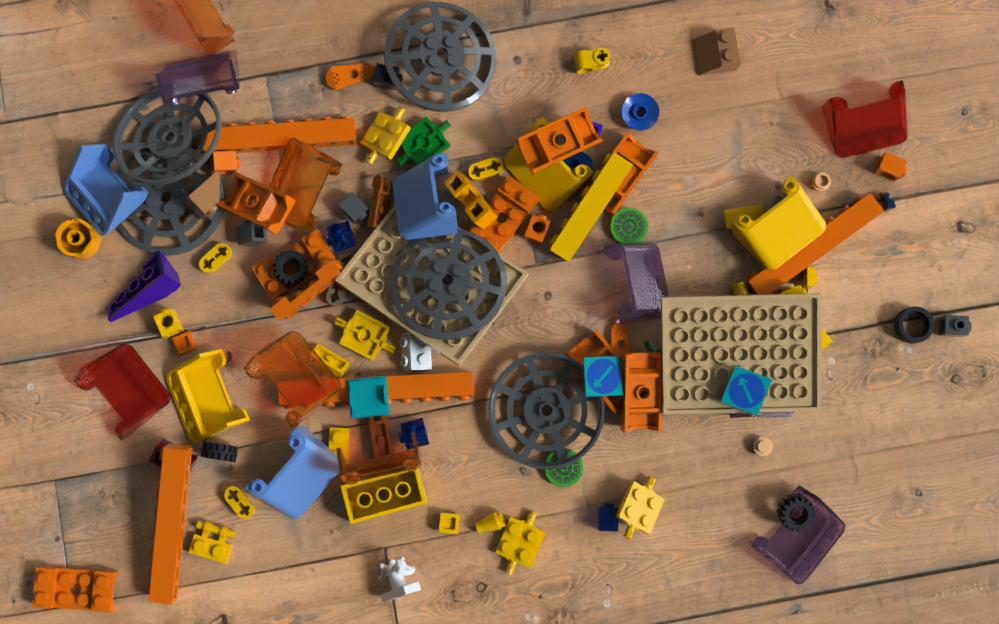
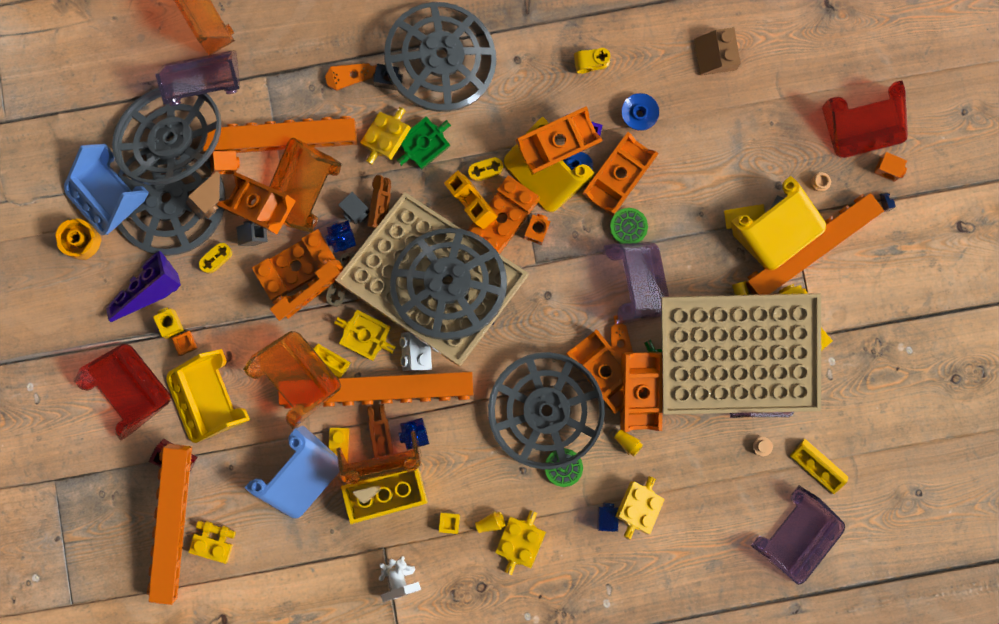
(55, 585): orange piece -> none
(219, 451): black tyre -> none
(235, 505): yellow beam -> none
(290, 256): black tyre -> none
(366, 494): none -> tan slope
(368, 397): teal piece -> none
(418, 204): medium blue windscreen -> none
(591, 206): yellow brick -> none
(602, 376): piece -> none
(628, 442): none -> yellow cone
(746, 390): piece -> none
(801, 522): black tyre -> none
(810, 278): yellow plate -> none
(819, 466): none -> yellow slope
(928, 321): black tyre -> none
(954, 326): dark grey brick -> none

